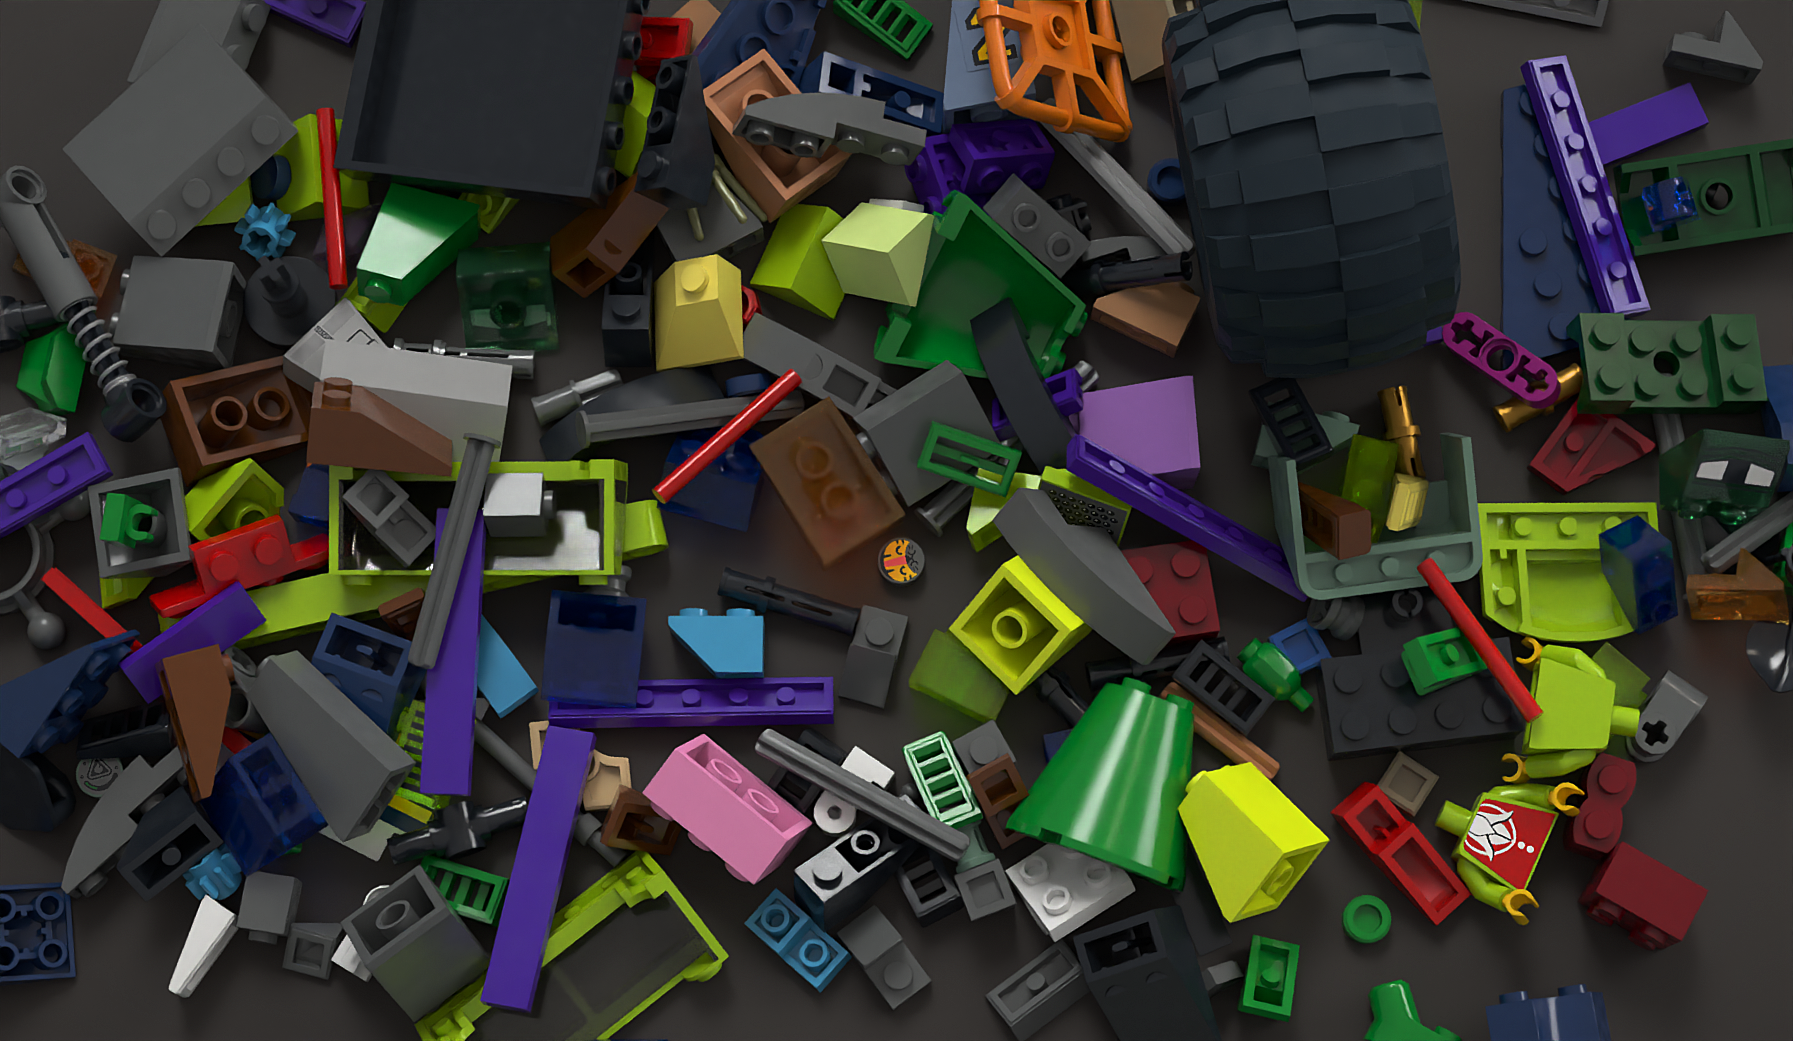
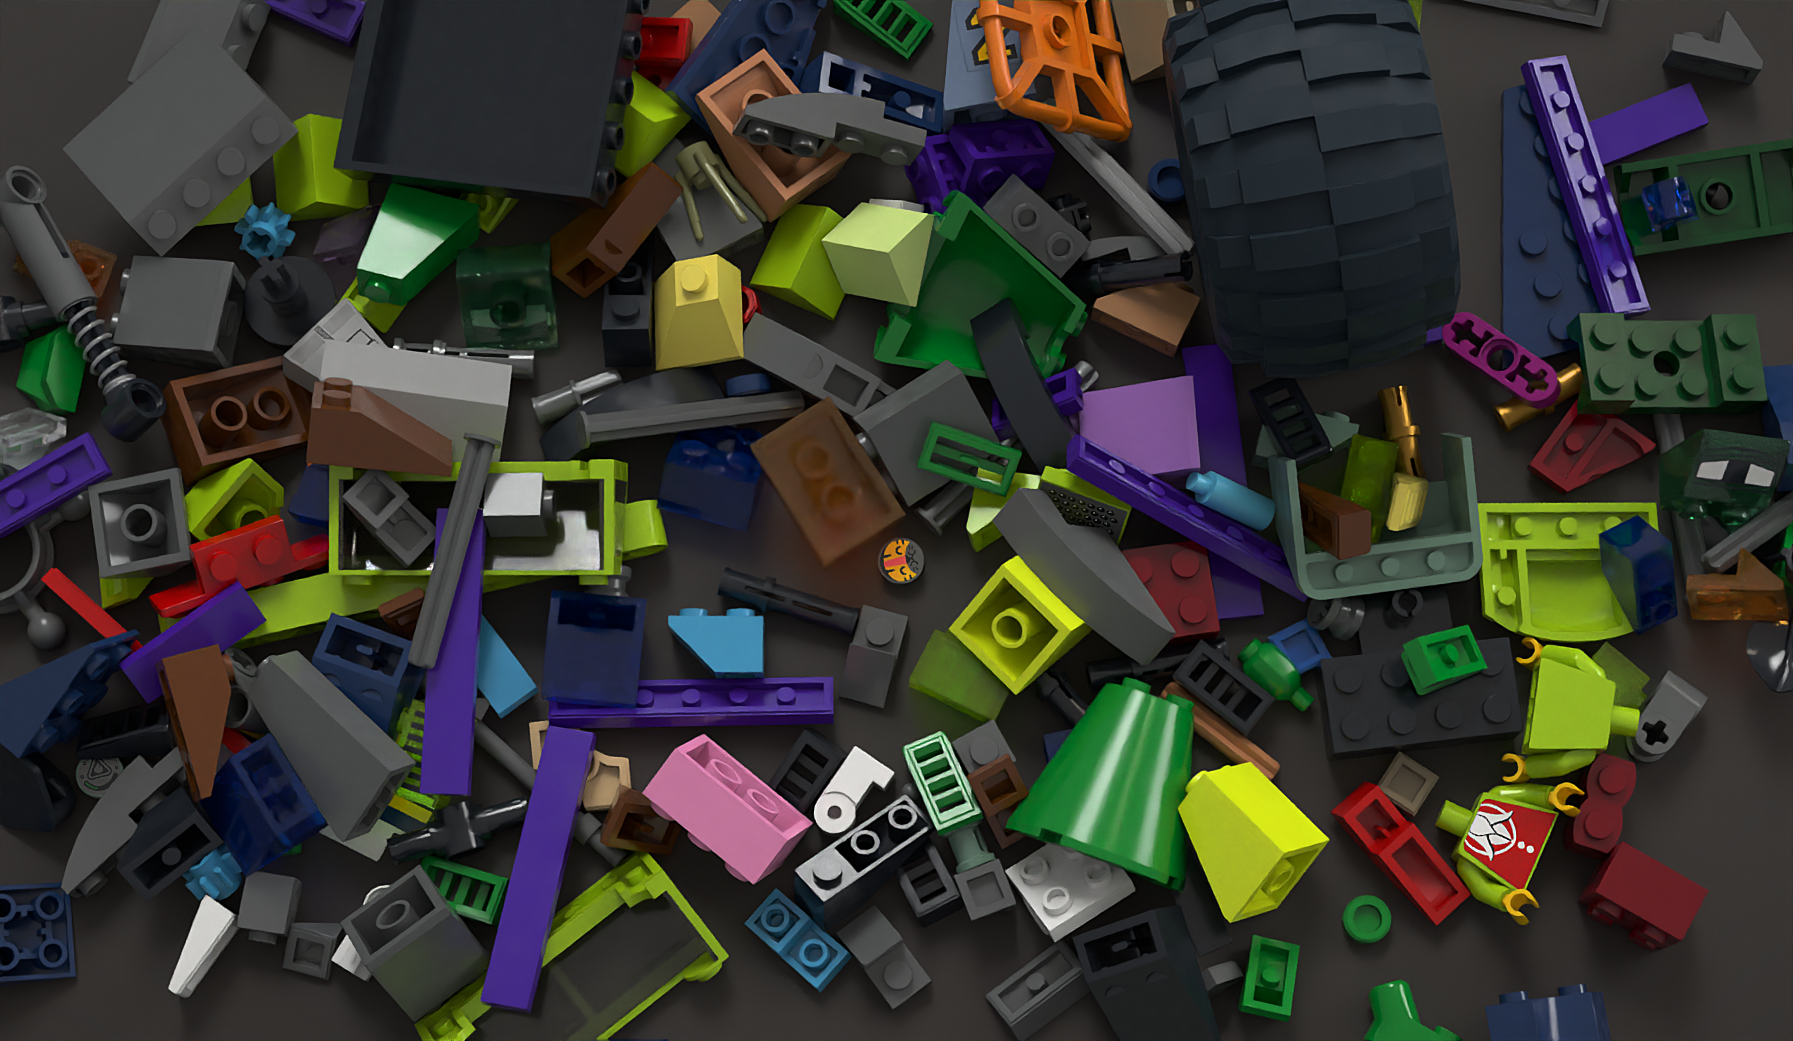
(122, 521): green tile -> none
(272, 178): dark blue tile -> none
(331, 199): red bar -> none
(678, 144): black slope -> none
(727, 436): red bar -> none
(862, 795): dark grey axle -> none
(1221, 451): none -> dark purple tile
(1232, 499): none -> medium azure cylinder
(1480, 640): red bar -> none

